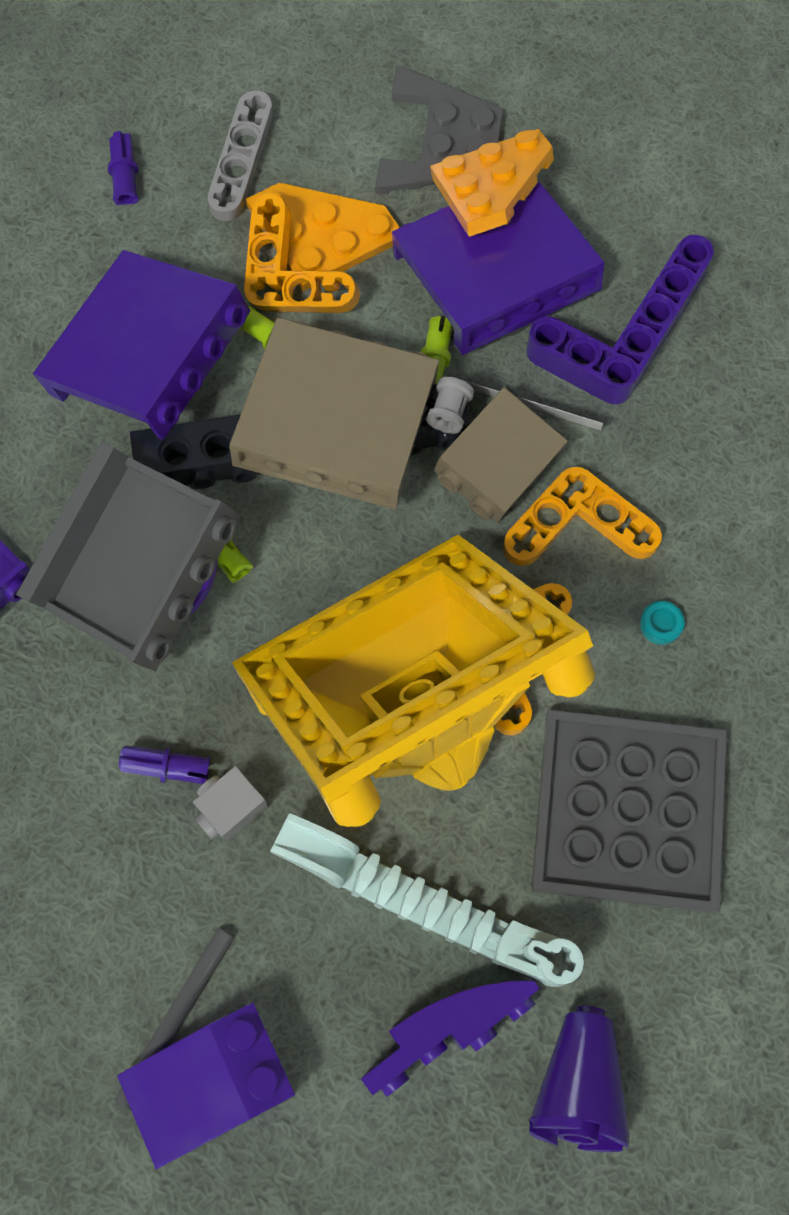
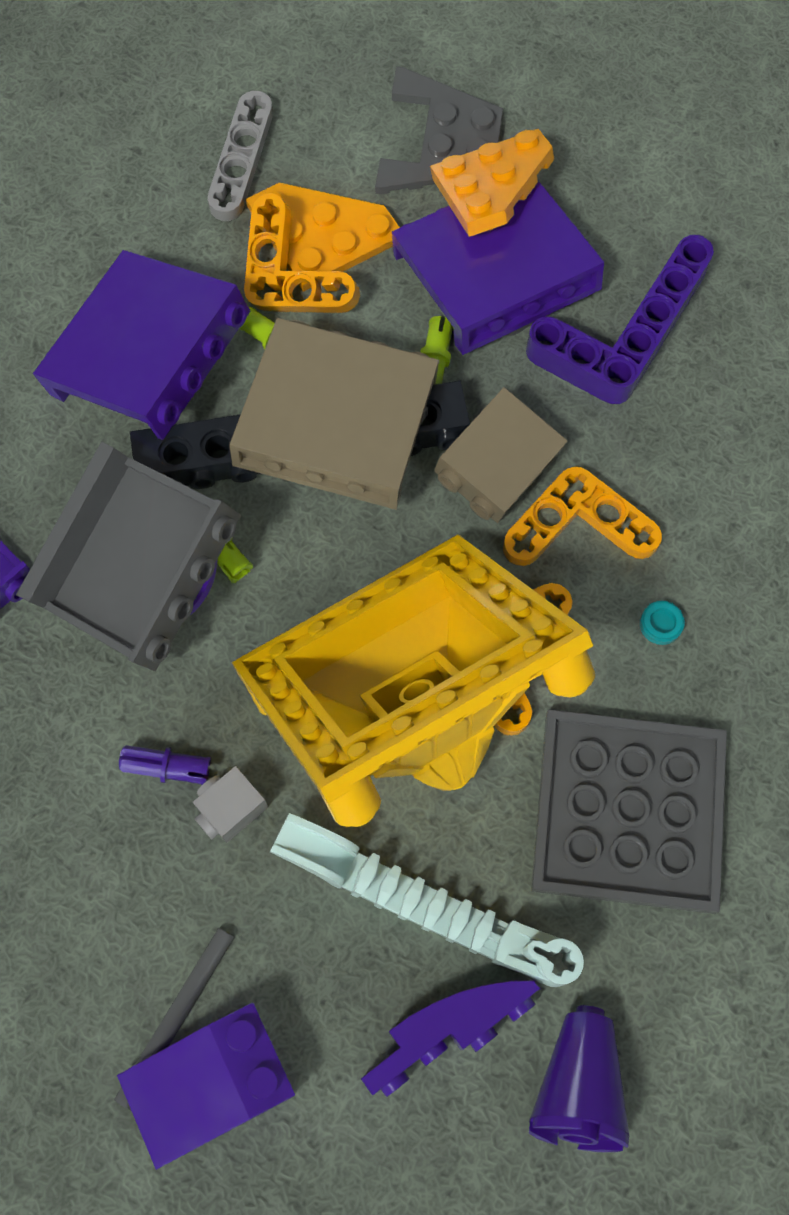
(123, 169): dark purple axle -> none
(450, 405): light grey bush -> none
(542, 408): white sticker -> none

